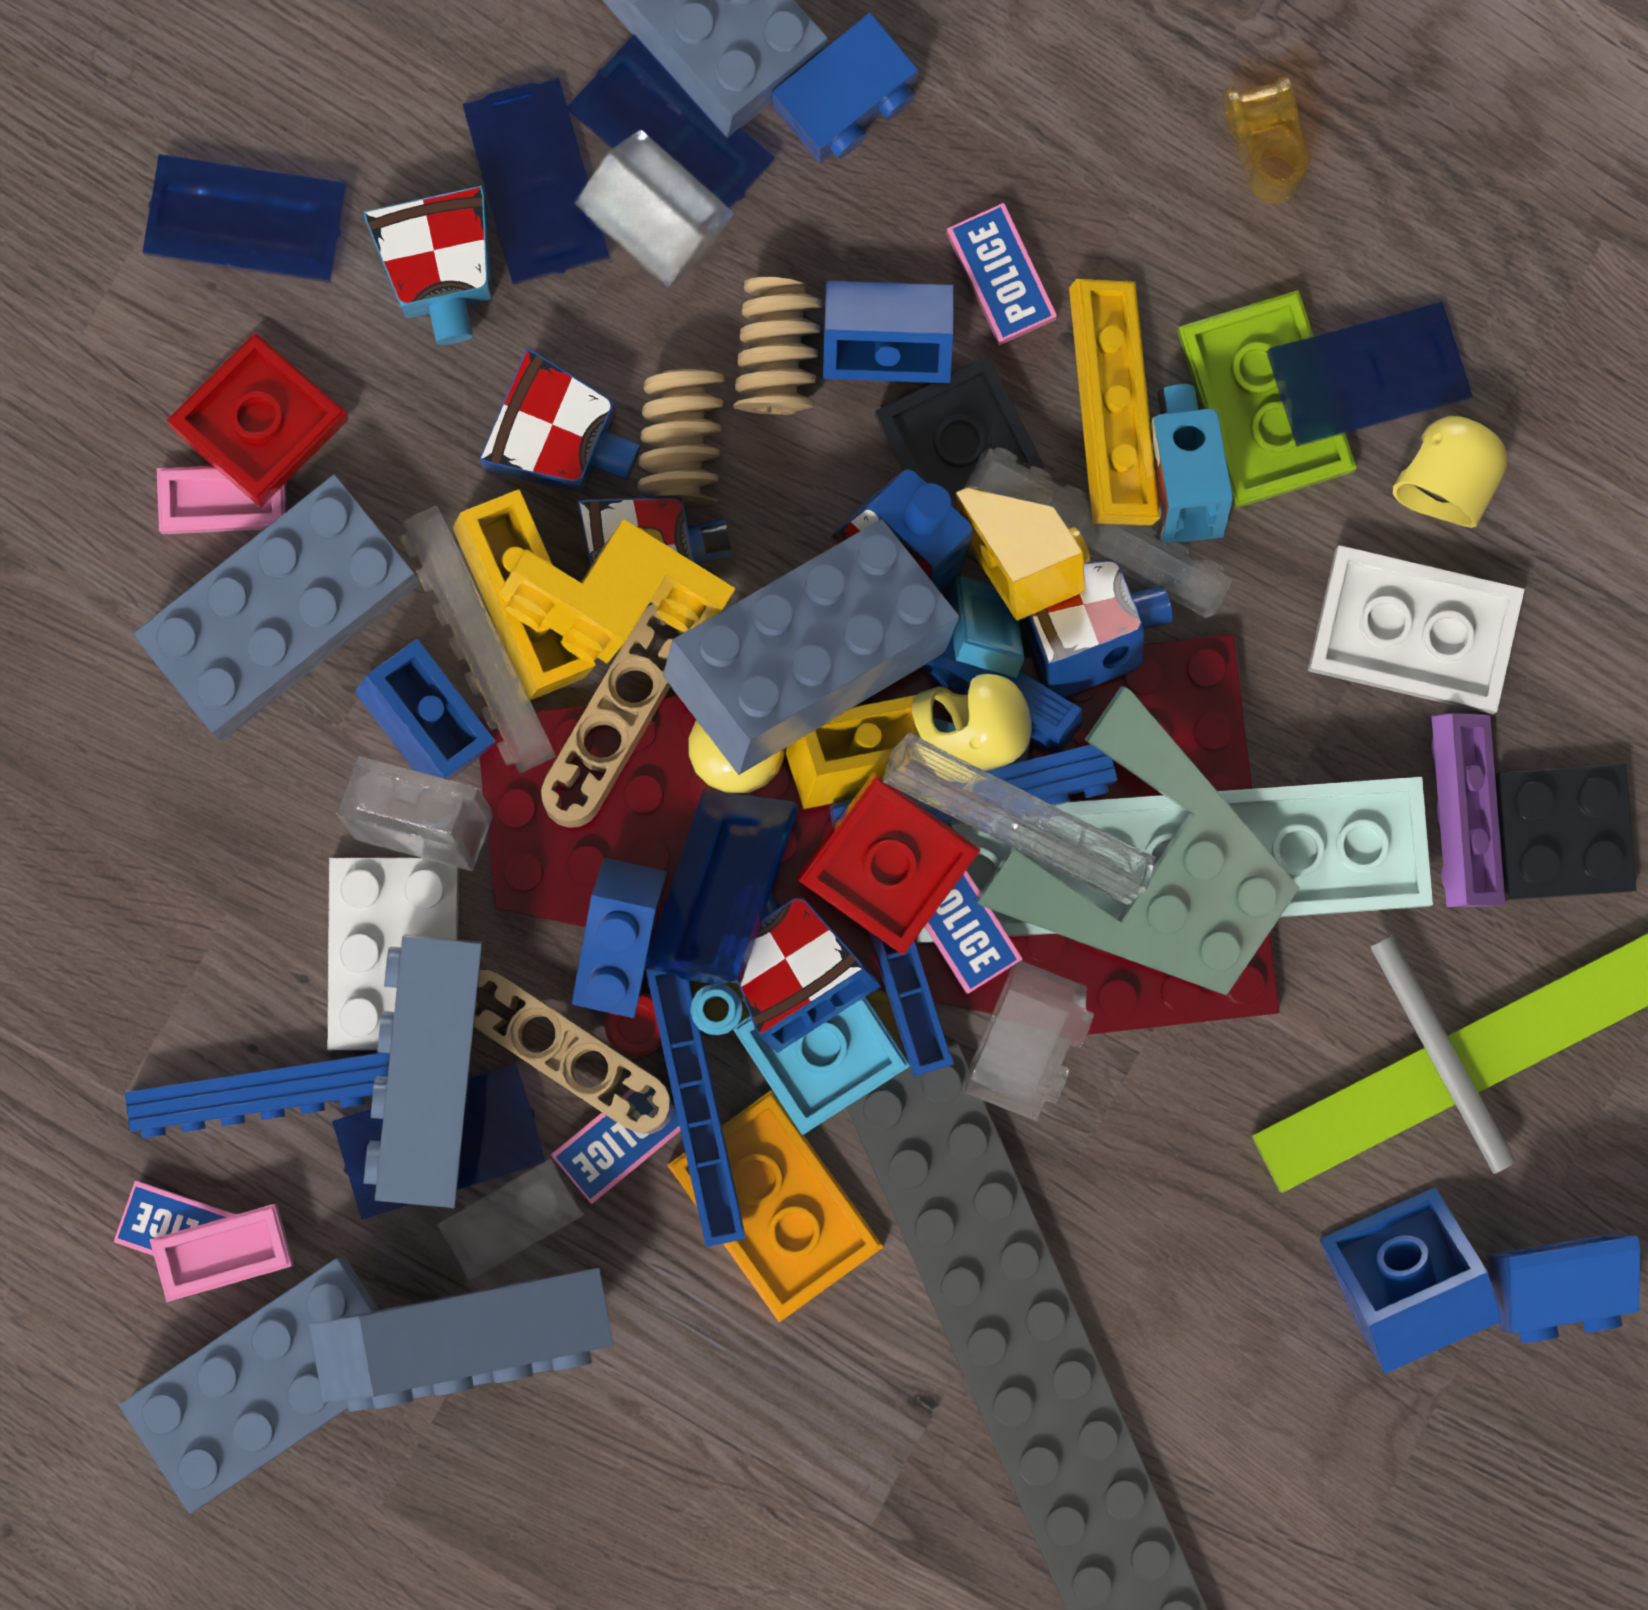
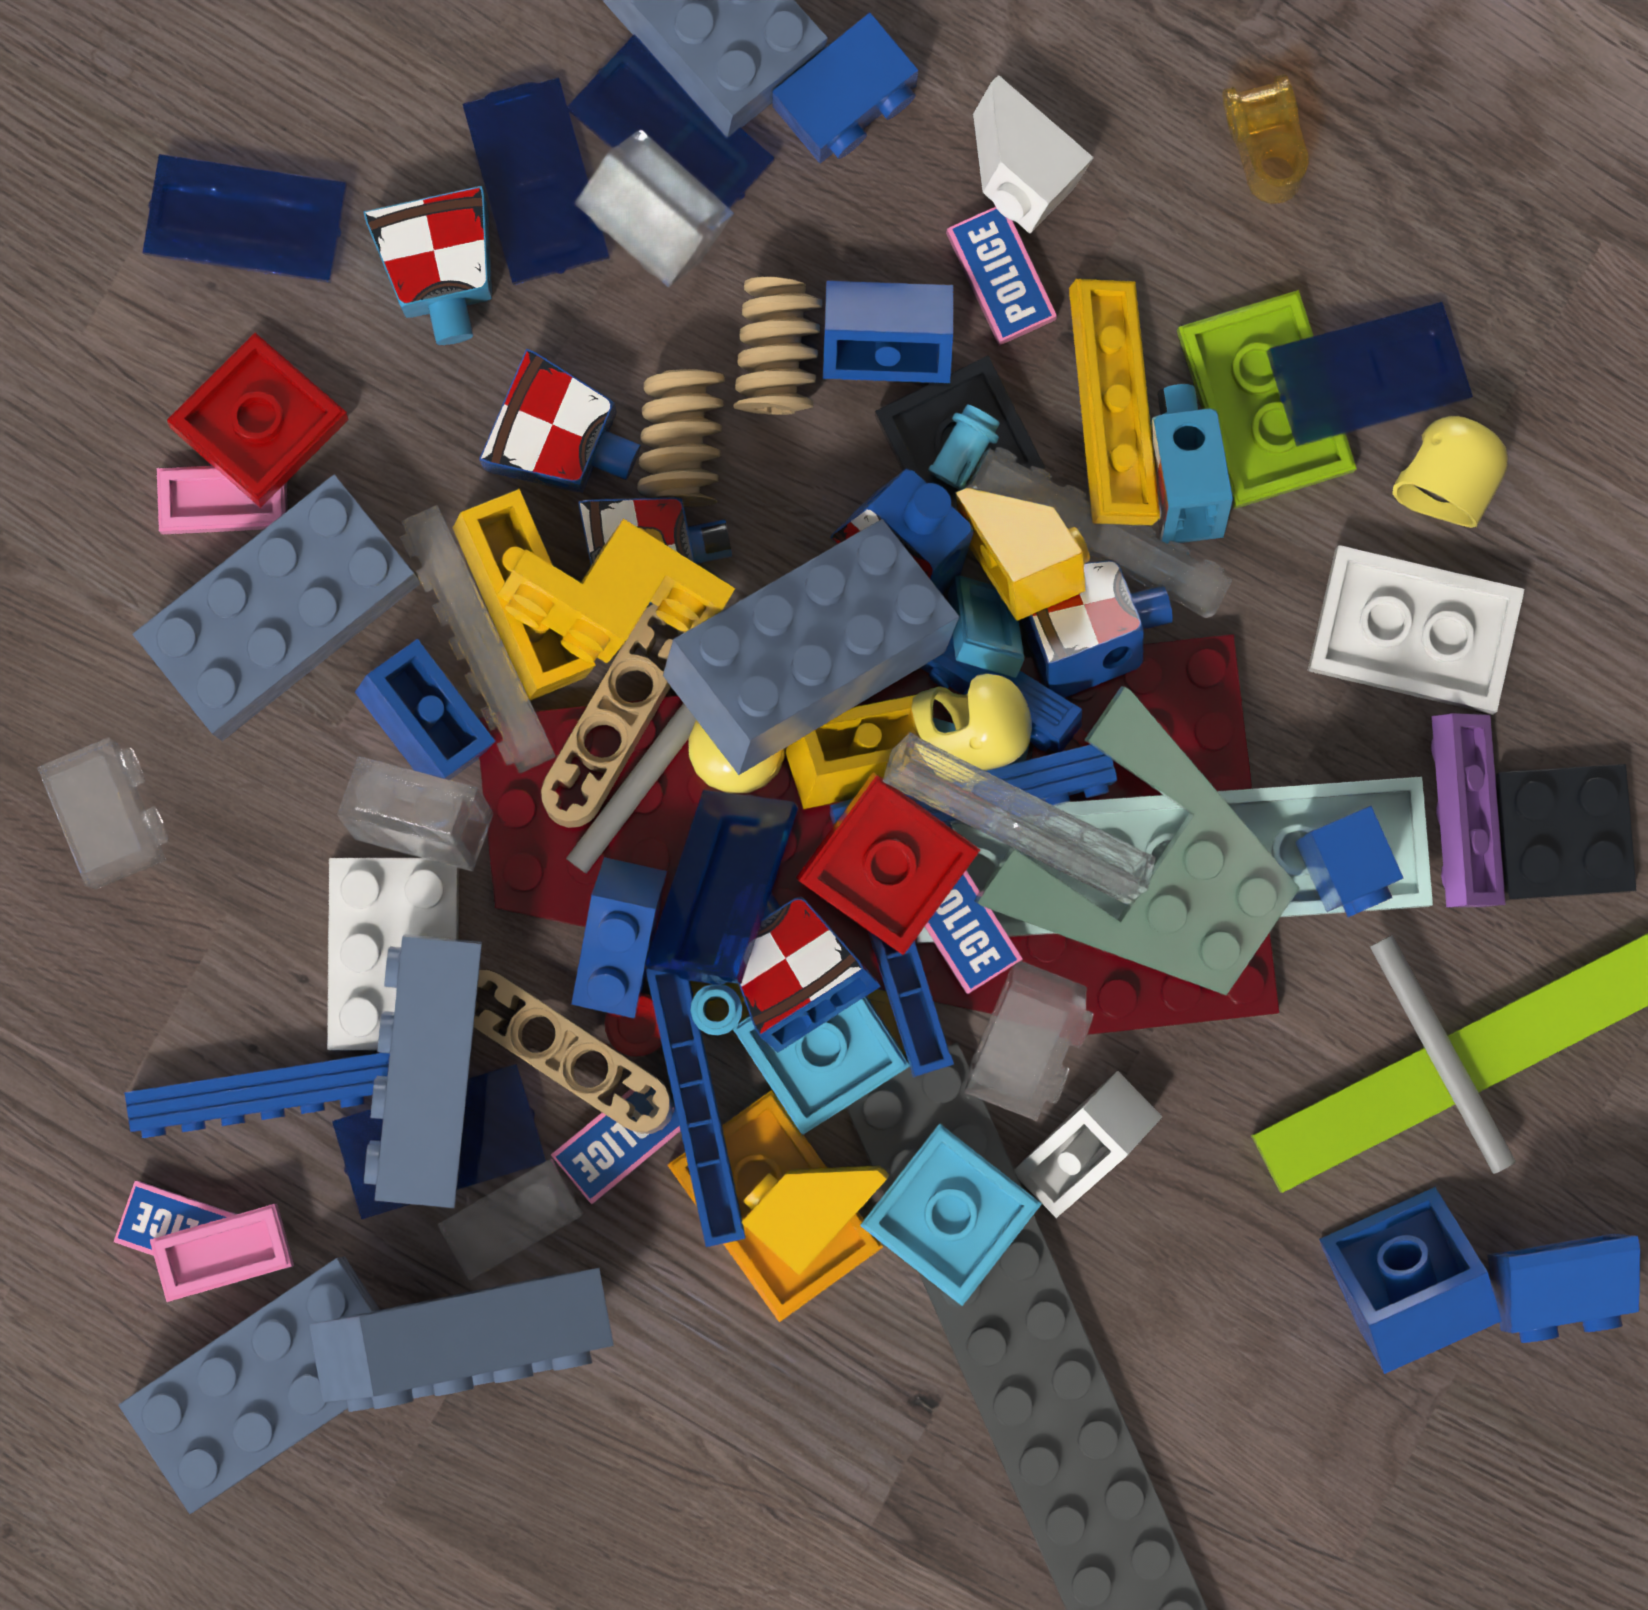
(104, 812): none -> clear piece
(632, 790): none -> light grey bar
(808, 1208): none -> yellow slope
(950, 1214): none -> medium azure tile
(964, 446): none -> medium azure pin
(1024, 156): none -> white slope
(1087, 1144): none -> white slope
(1350, 862): none -> blue brick

